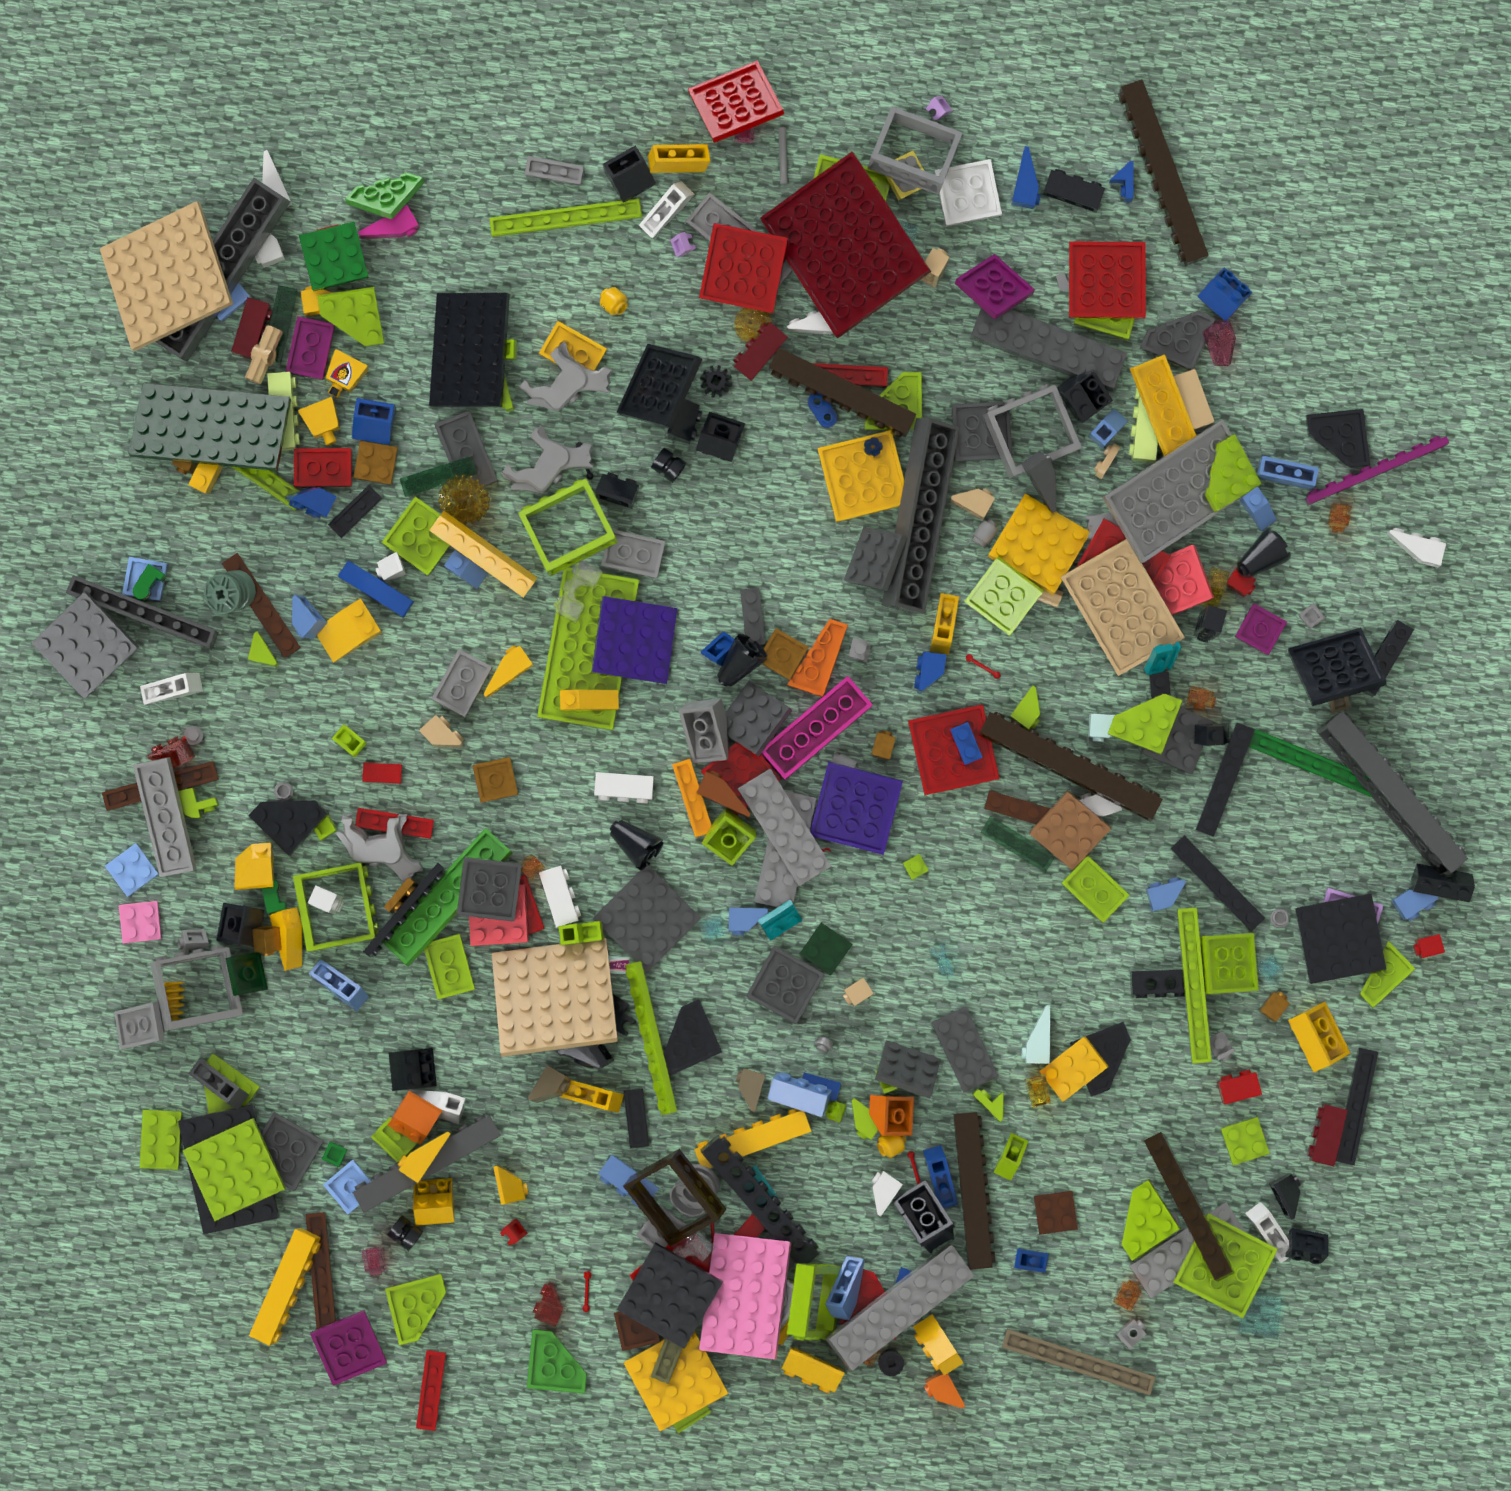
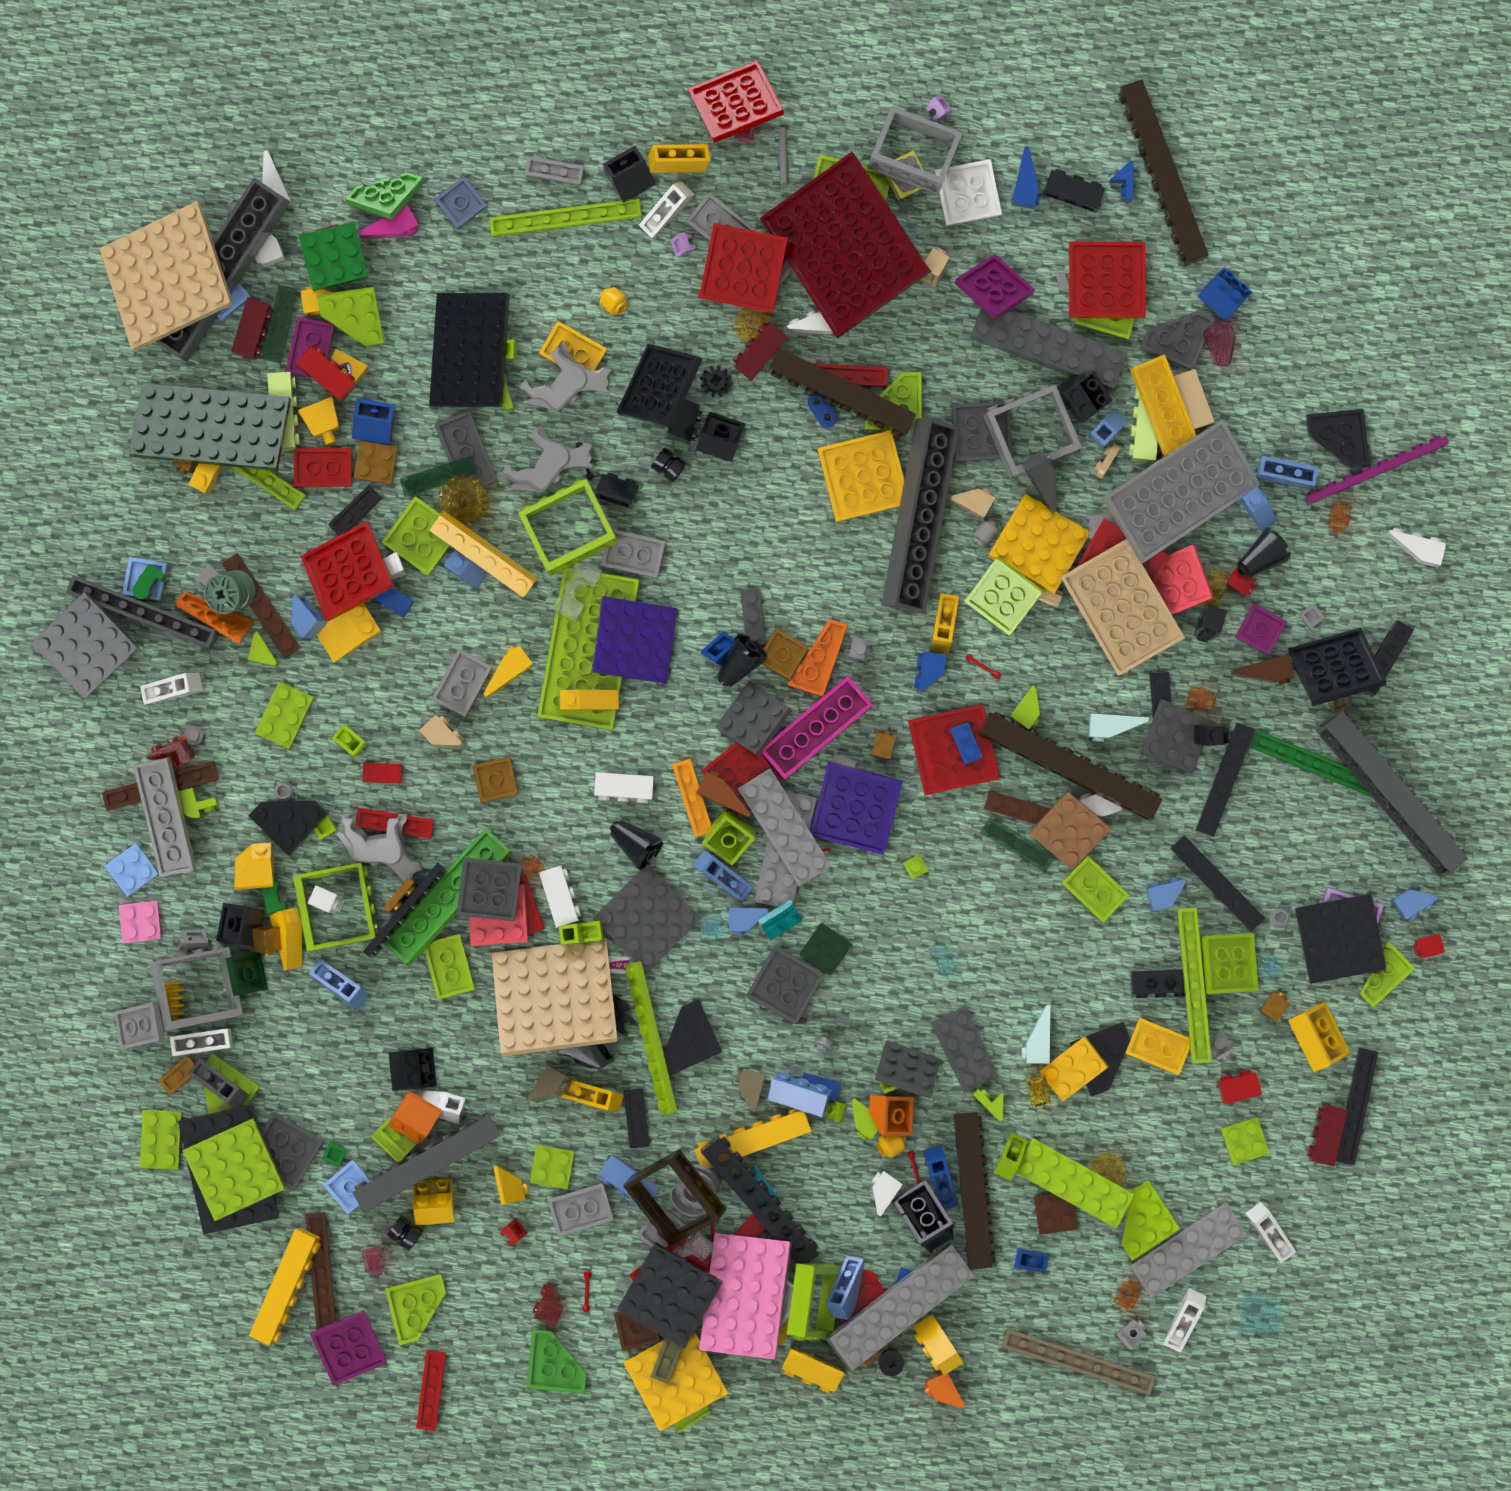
(177, 1075): none -> pearl gold plate
(201, 1042): none -> white brick
(206, 574): none -> light grey tile
(231, 625): none -> orange wing
(263, 354): tan piece -> none
(284, 715): none -> lime plate
(314, 500): blue slope -> none
(327, 373): none -> red brick
(347, 571): none -> red plate
(419, 1160): yellow slope -> none
(460, 202): none -> sand blue plate
(552, 1167): none -> lime plate
(580, 1209): none -> light grey plate
(705, 730): light grey slope -> none
(722, 876): none -> medium blue slope
(857, 992): tan brick -> none
(870, 451): clear blue plate -> none
(875, 558): dark grey plate -> none
(1075, 1183): none -> lime plate
(1107, 1163): none -> clear yellow plate
(1147, 723): lime plate -> none
(1158, 1046): none -> yellow plate
(1161, 658): teal plate -> none
(1185, 1320): none -> white slope
(1189, 1207): dark brown brick -> none
(1230, 474): lime plate -> none
(1248, 1258): lime plate -> none
(1270, 671): none -> reddish brown slope
(1287, 1194): black slope -> none
(1307, 1246): black bracket -> none
(1428, 881): black arch -> none

